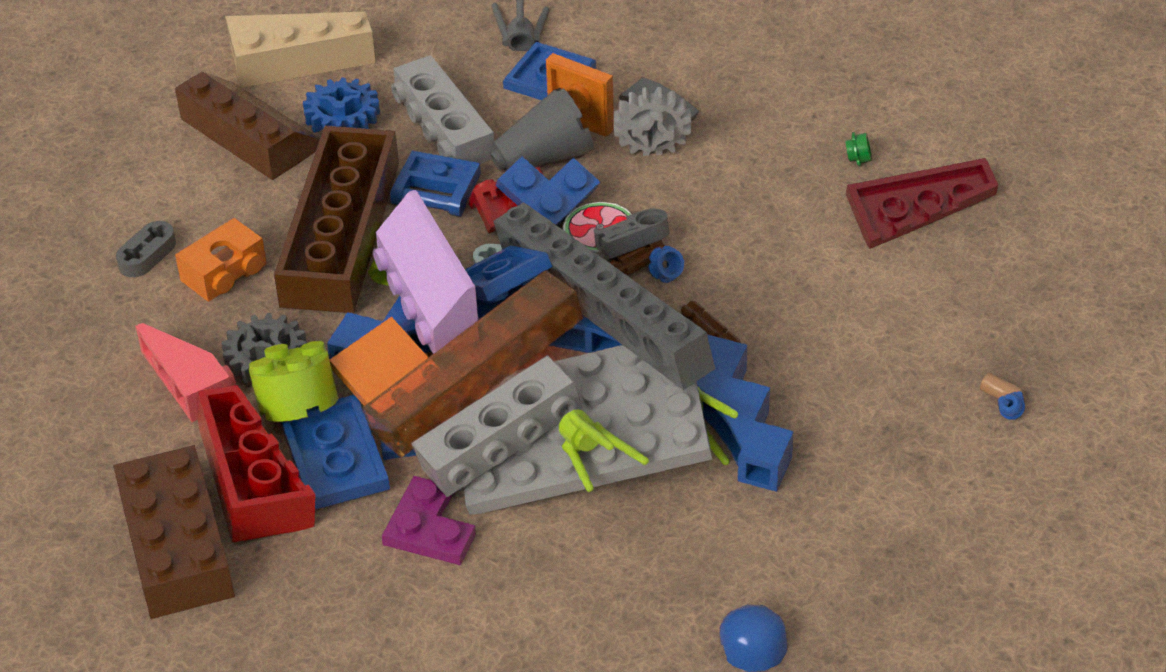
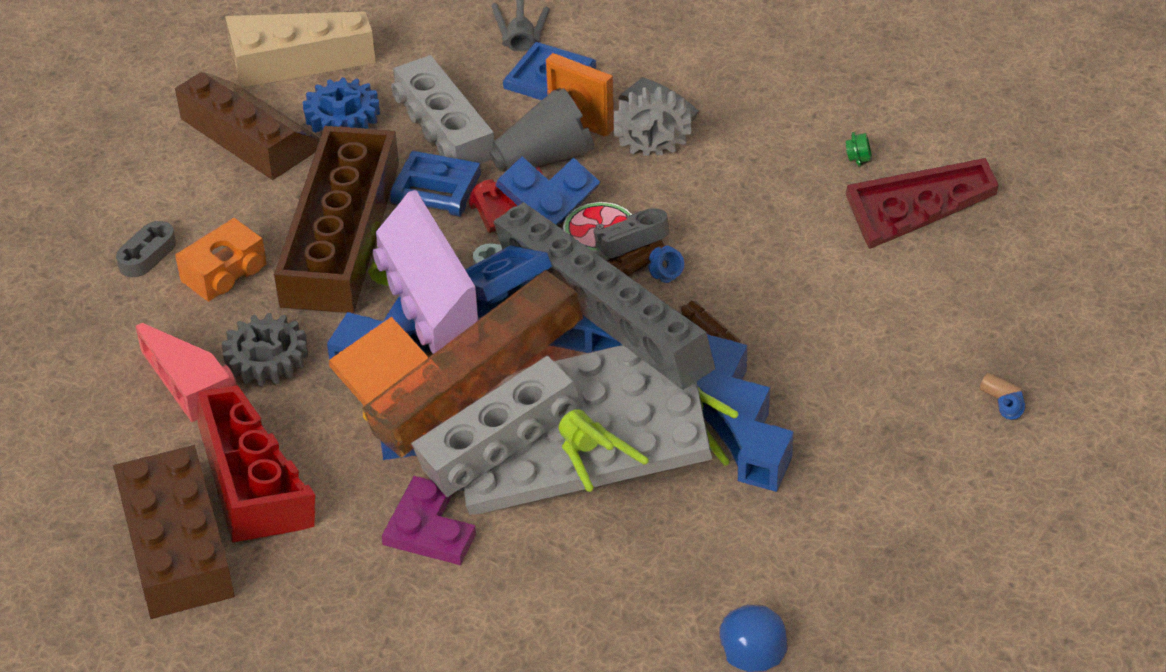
(293, 381): lime brick -> none
(336, 453): blue plate -> none

